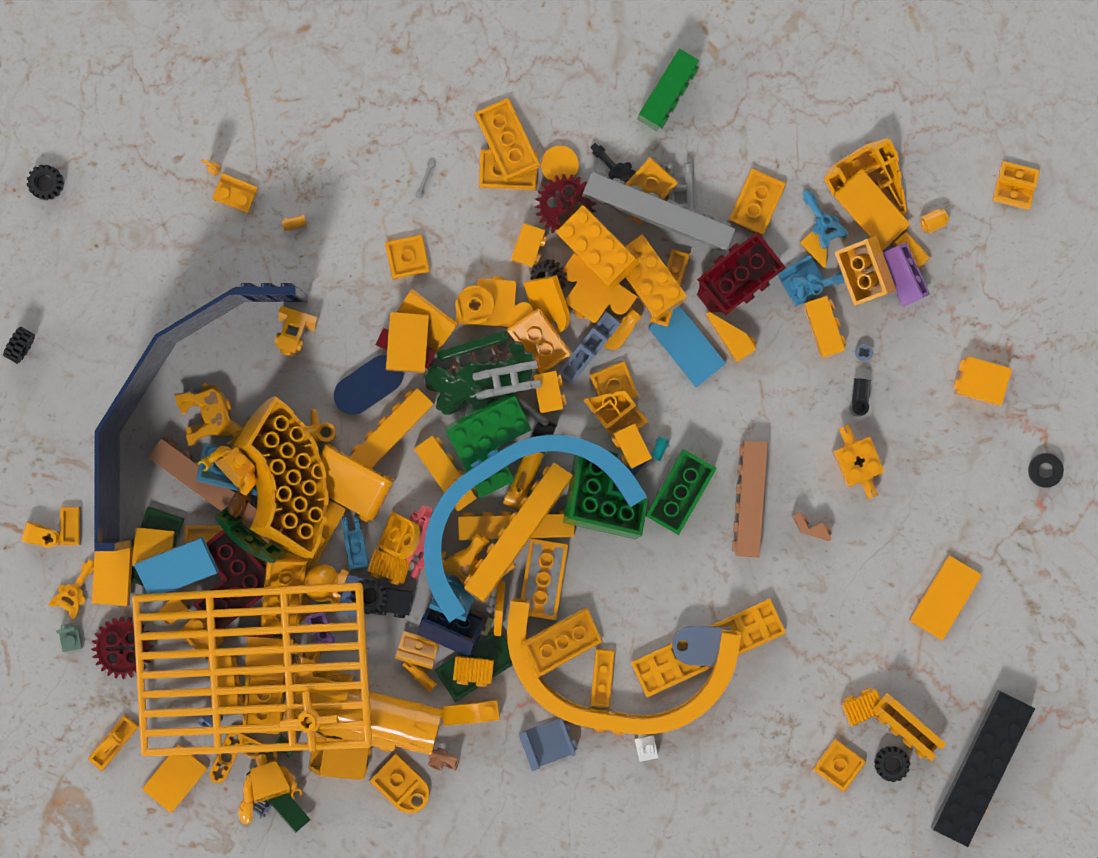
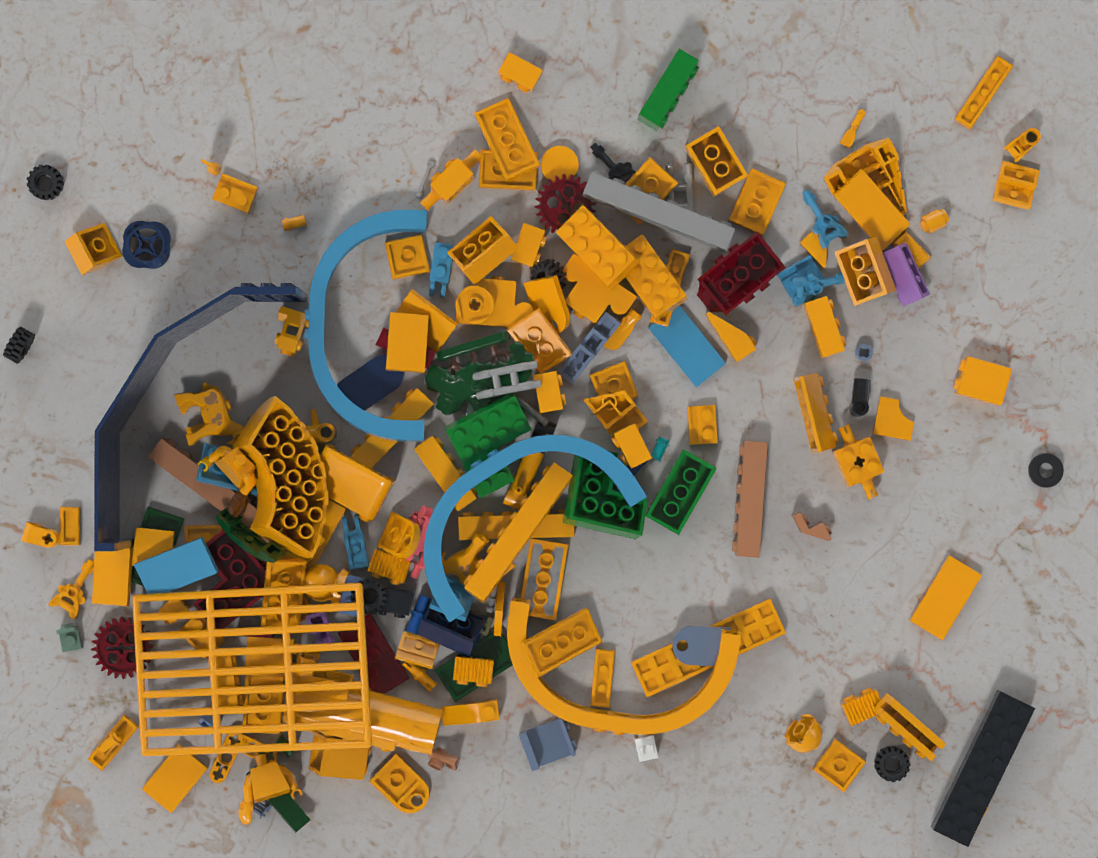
(93, 248): none -> light orange slope
(133, 230): none -> dark blue piece
(309, 728): light orange bar -> none
(356, 234): none -> dark azure arch
(383, 668): none -> dark red tile
(417, 614): none -> blue pin
(440, 268): none -> dark azure hinge
(452, 180): none -> light orange brick
(482, 250): none -> light orange brick
(520, 73): none -> light orange brick
(702, 424): none -> light orange plate
(716, 161): none -> light orange brick
(805, 734): none -> light orange cylinder
(814, 412): none -> light orange slope
(850, 134): none -> light orange piece
(891, 421): none -> light orange tile
(983, 92): none -> light orange tile
(1020, 145): none -> light orange piece

